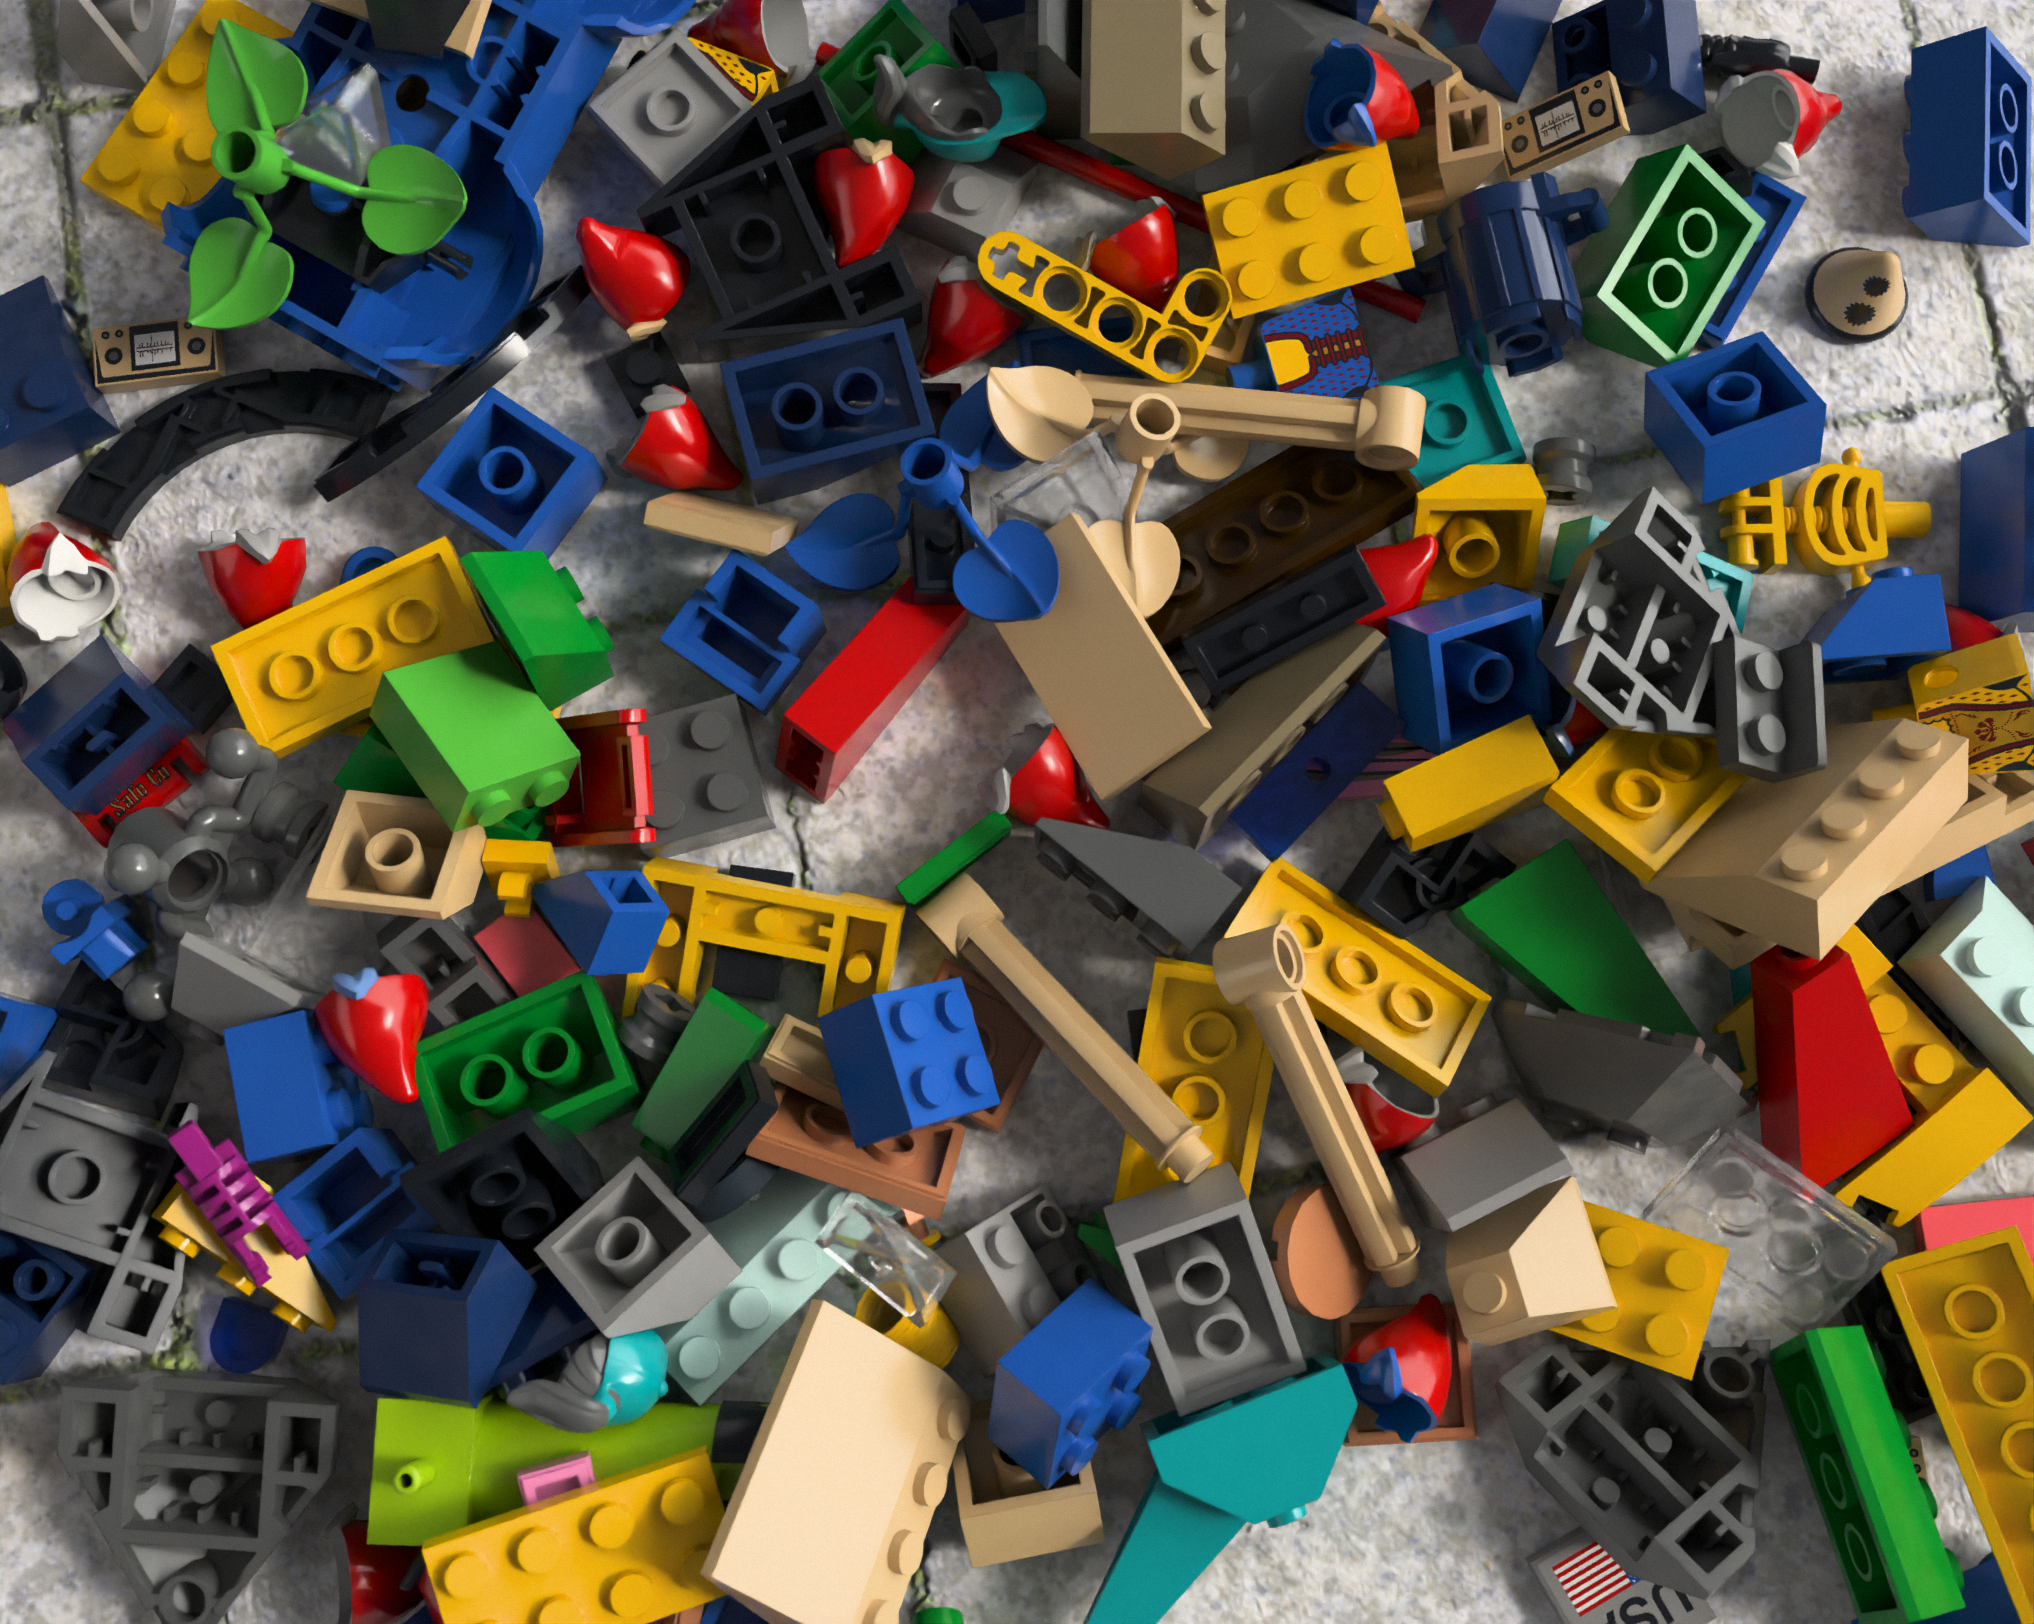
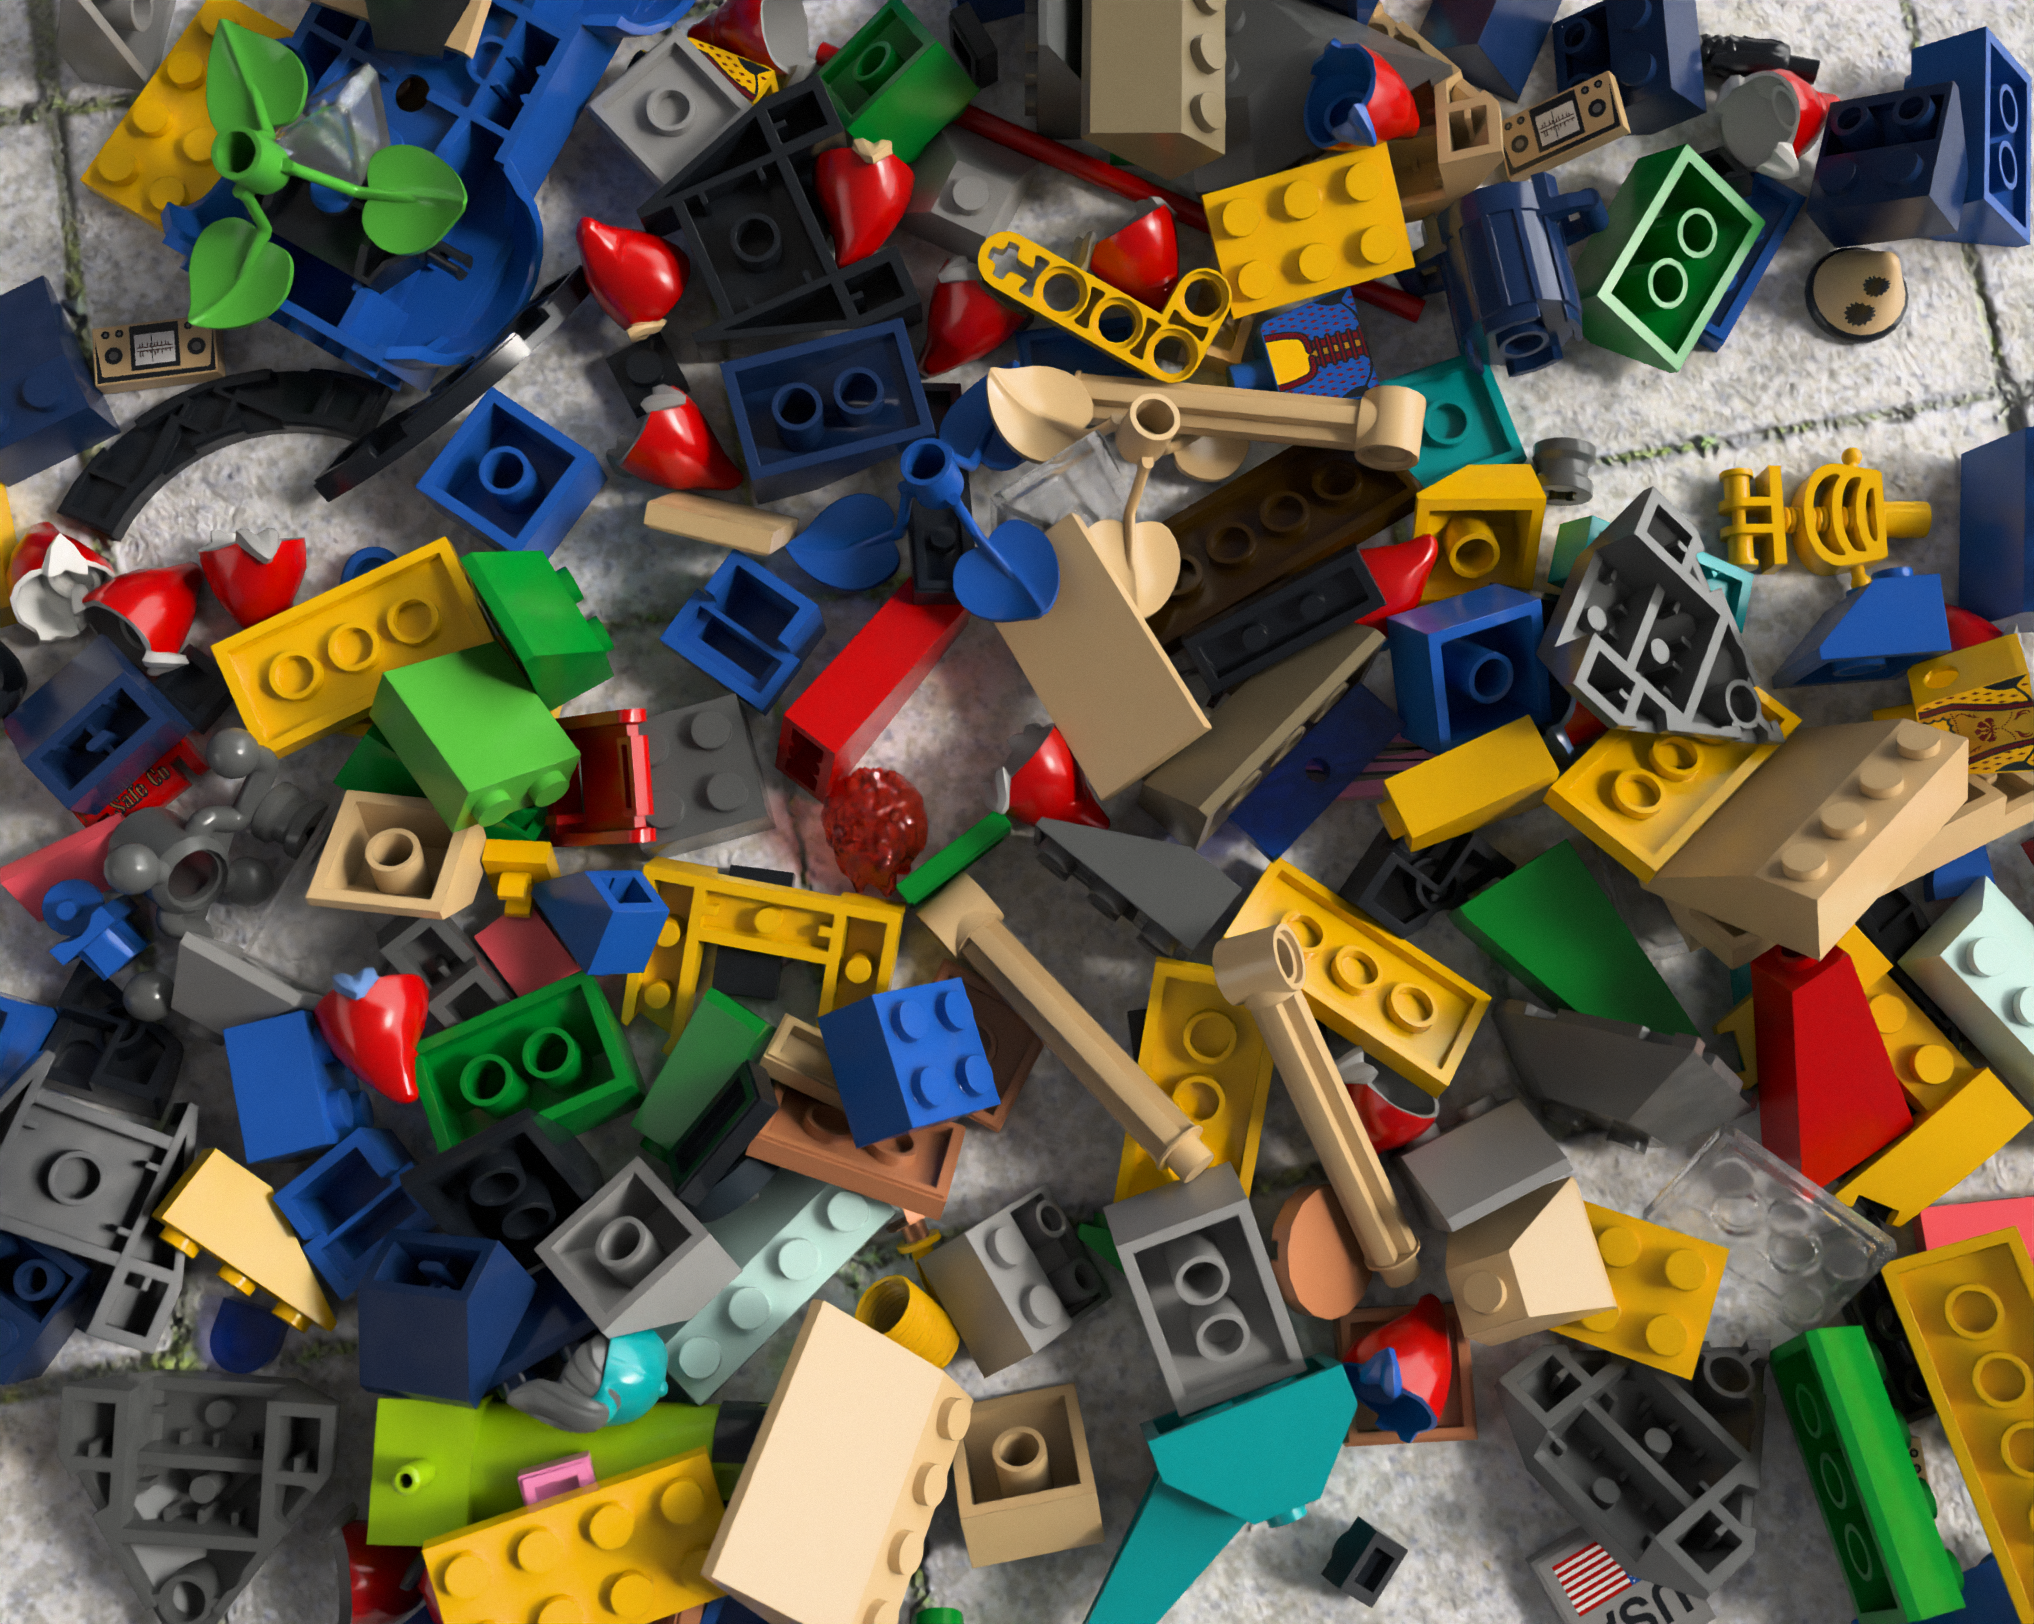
(70, 858): none -> coral tile
(144, 613): none -> red hat
(232, 1199): magenta hinge -> none
(656, 1023): dark grey wheel -> none
(875, 827): none -> clear red hair
(886, 1257): clear slope -> none
(957, 110): dark grey hair -> none
(1069, 1384): blue brick -> none
(1363, 1561): none -> black plate
(1733, 417): blue brick -> none
(1769, 709): dark grey bracket -> none
(1891, 167): none -> dark blue slope

